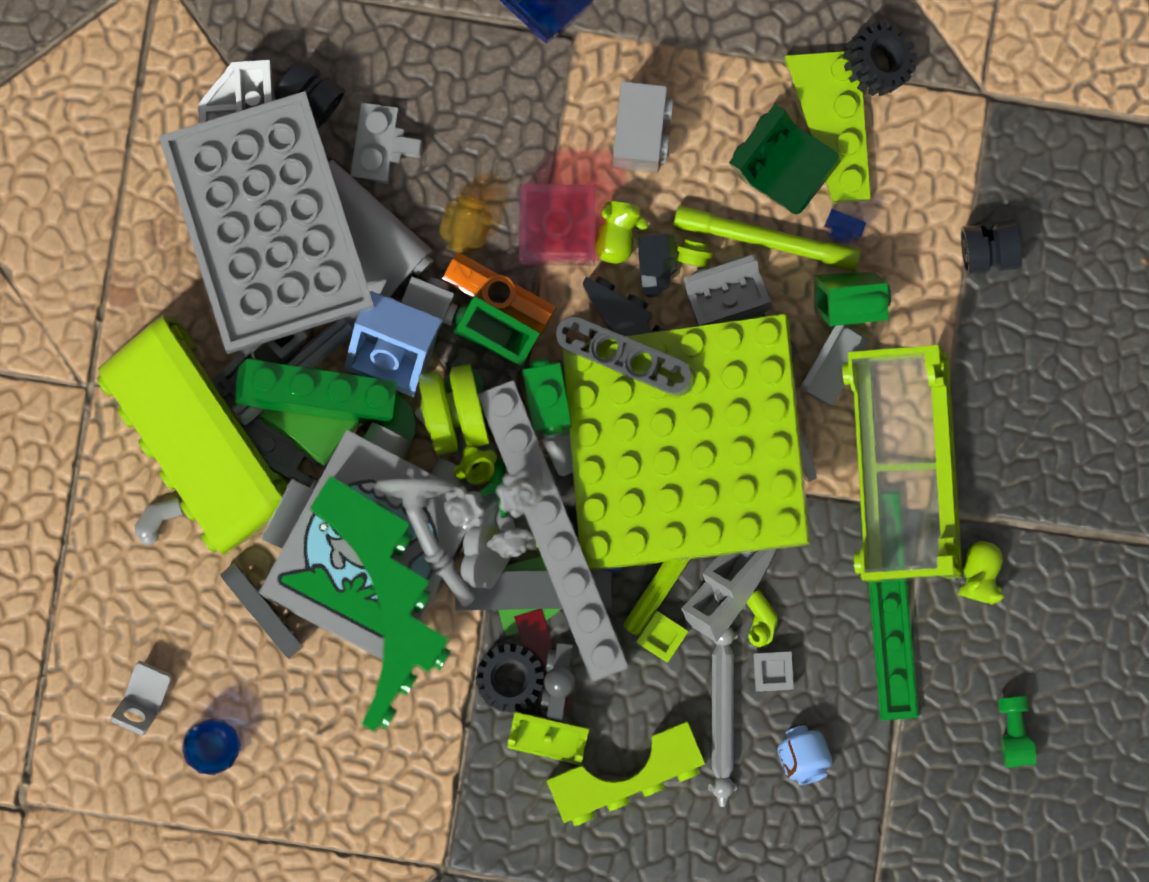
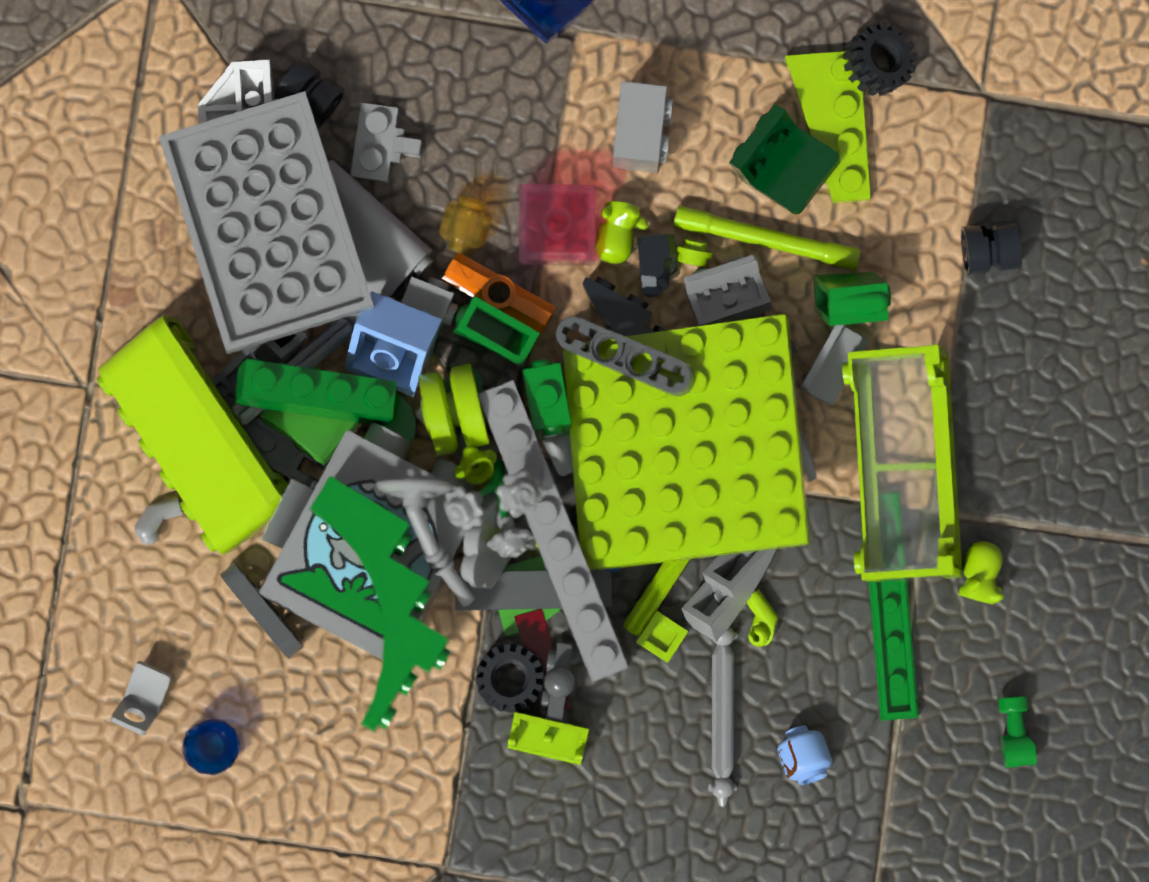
(581, 792): lime arch -> none
(773, 671): light grey plate -> none
(843, 226): clear blue plate -> none

